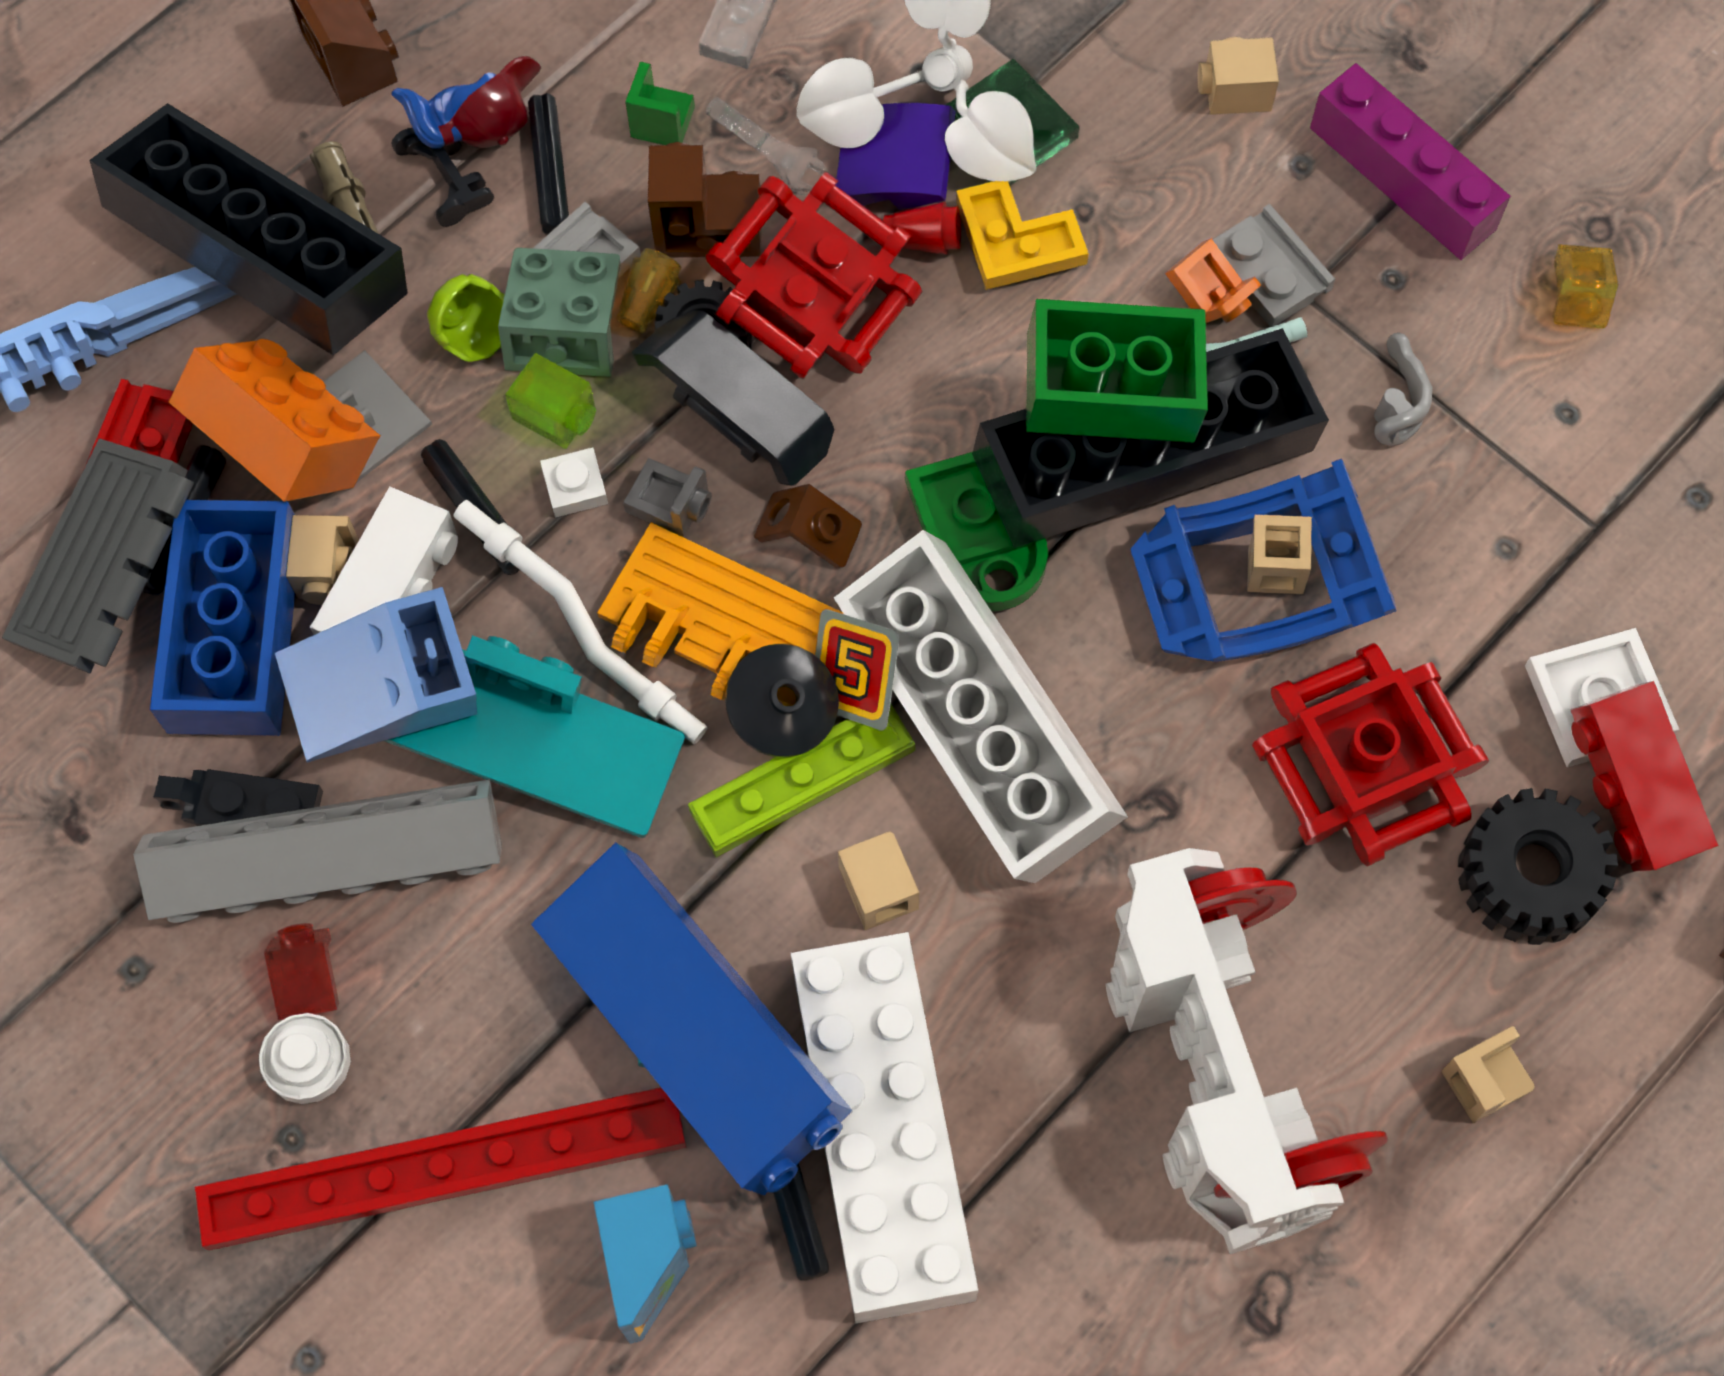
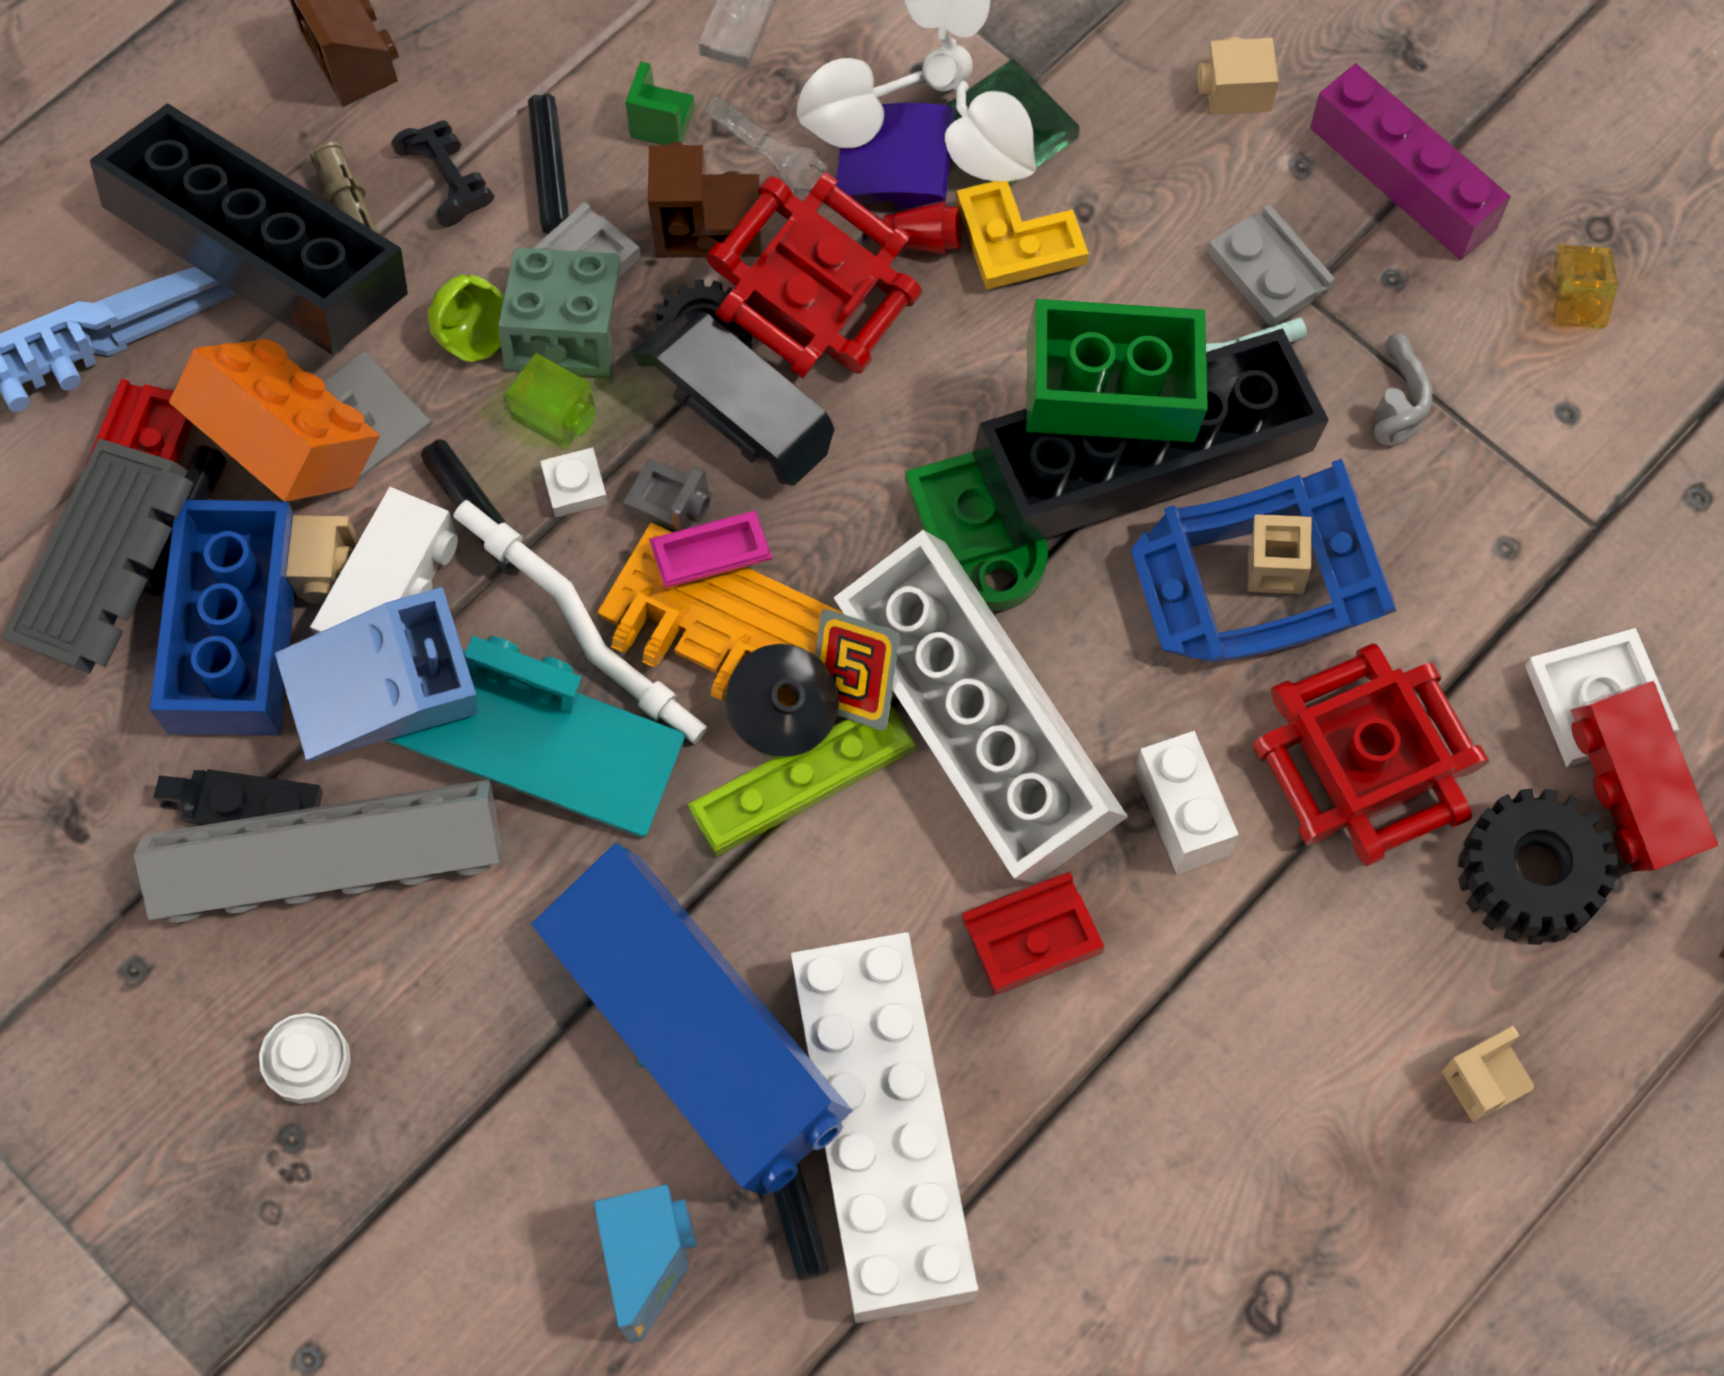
(301, 971): clear red bracket -> none
(437, 1168): red plate -> none
(474, 113): dark red hair -> none
(647, 284): clear yellow cone -> none
(710, 549): none -> dark pink tile
(813, 522): reddish brown bracket -> none
(878, 880): tan panel -> none
(1032, 933): none -> red plate
(1185, 802): none -> white brick
(1211, 283): orange bracket -> none
(1237, 1155): white piece -> none

